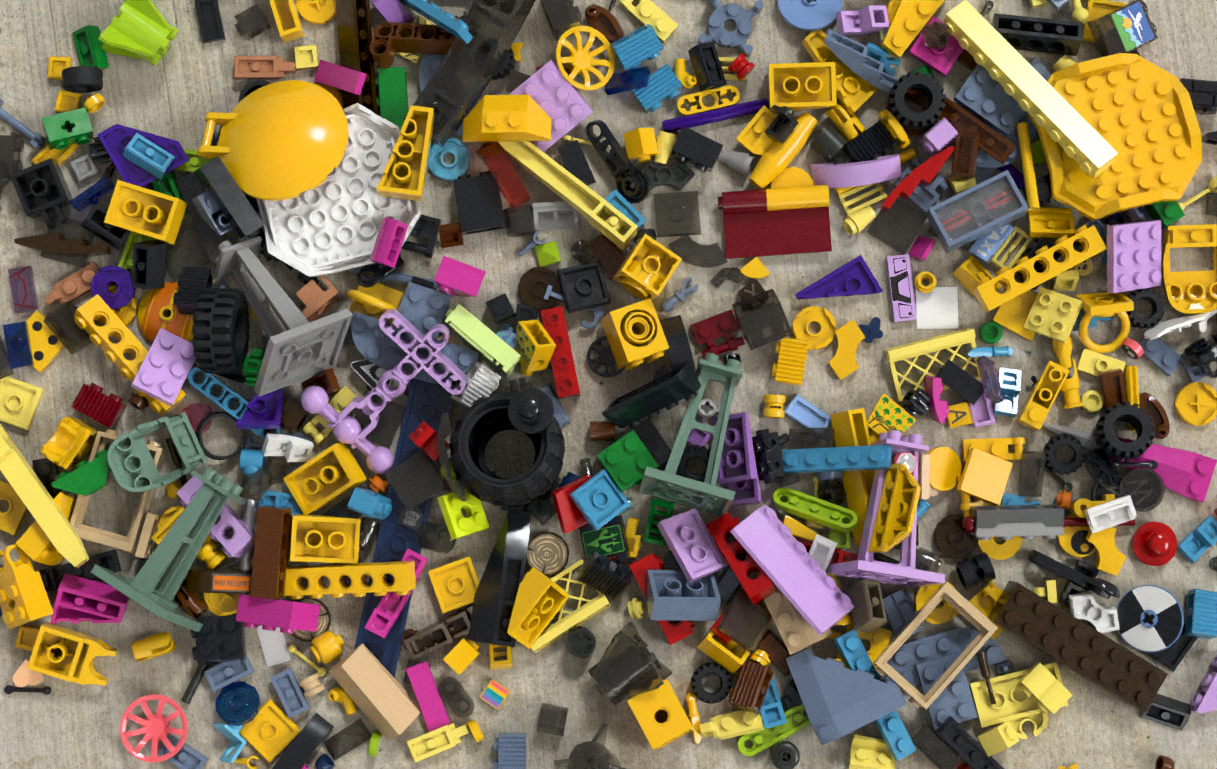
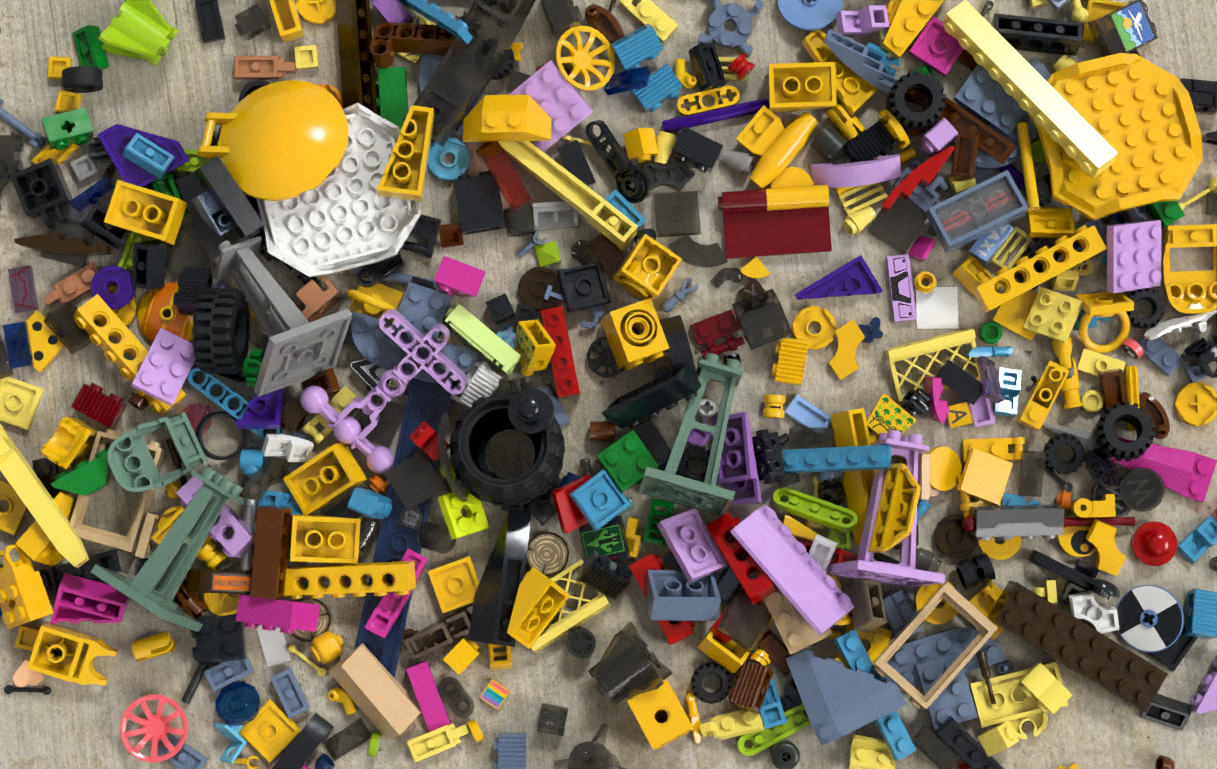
(94, 103): yellow tile -> none
(311, 685): tan wheel -> none
(340, 77): dark pink tile -> none
(388, 242): dark pink brick -> none
(636, 608): light yellow plate -> none
(782, 124): pearl dark grey bracket -> none
(907, 459): tile -> none
(936, 35): clear smoke gear -> none
(1110, 513): white hinge -> none
(1151, 464): black hinge -> none

